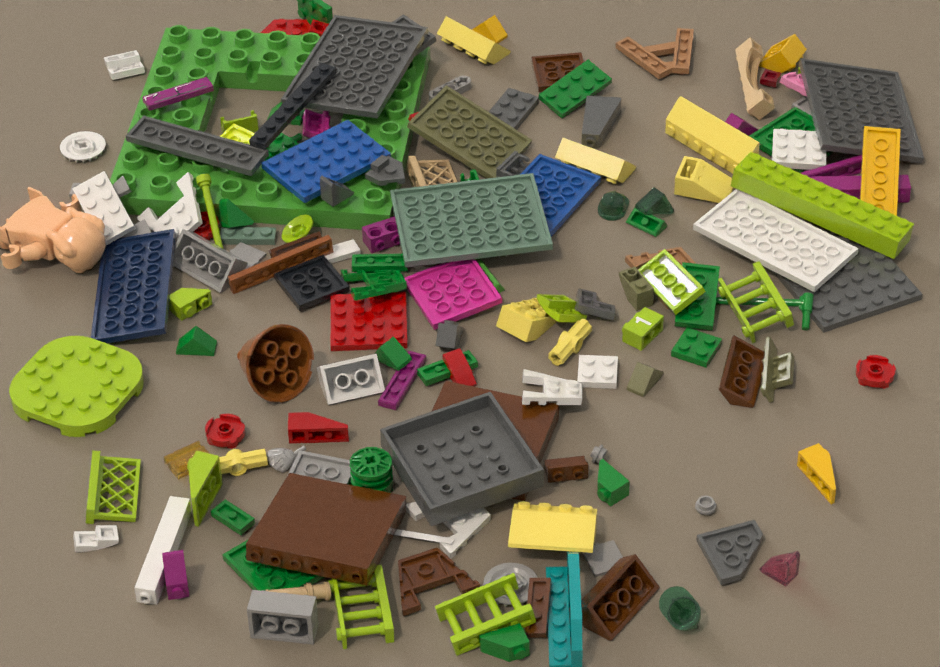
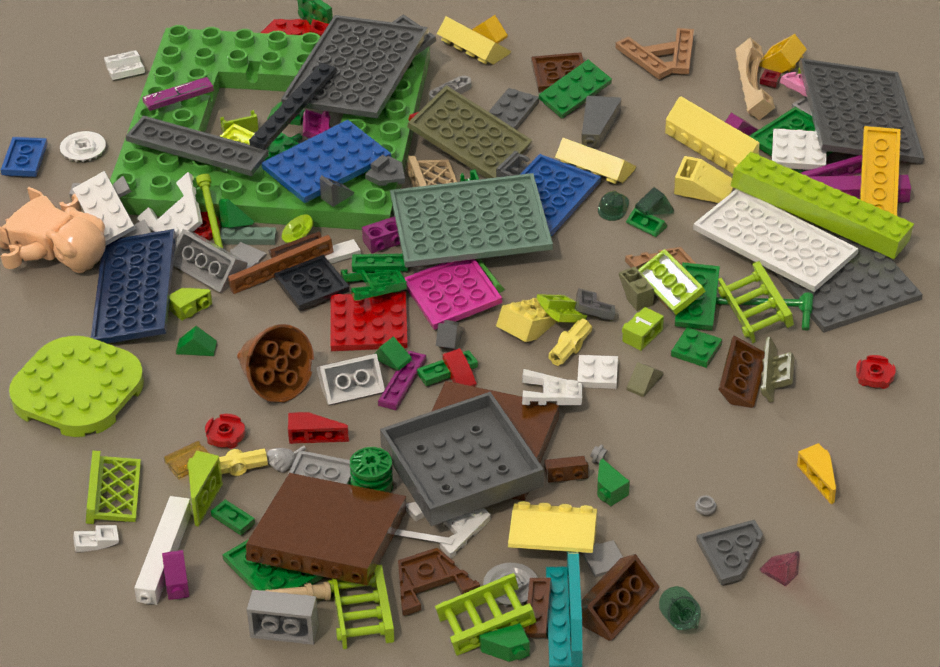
(24, 156): none -> blue plate

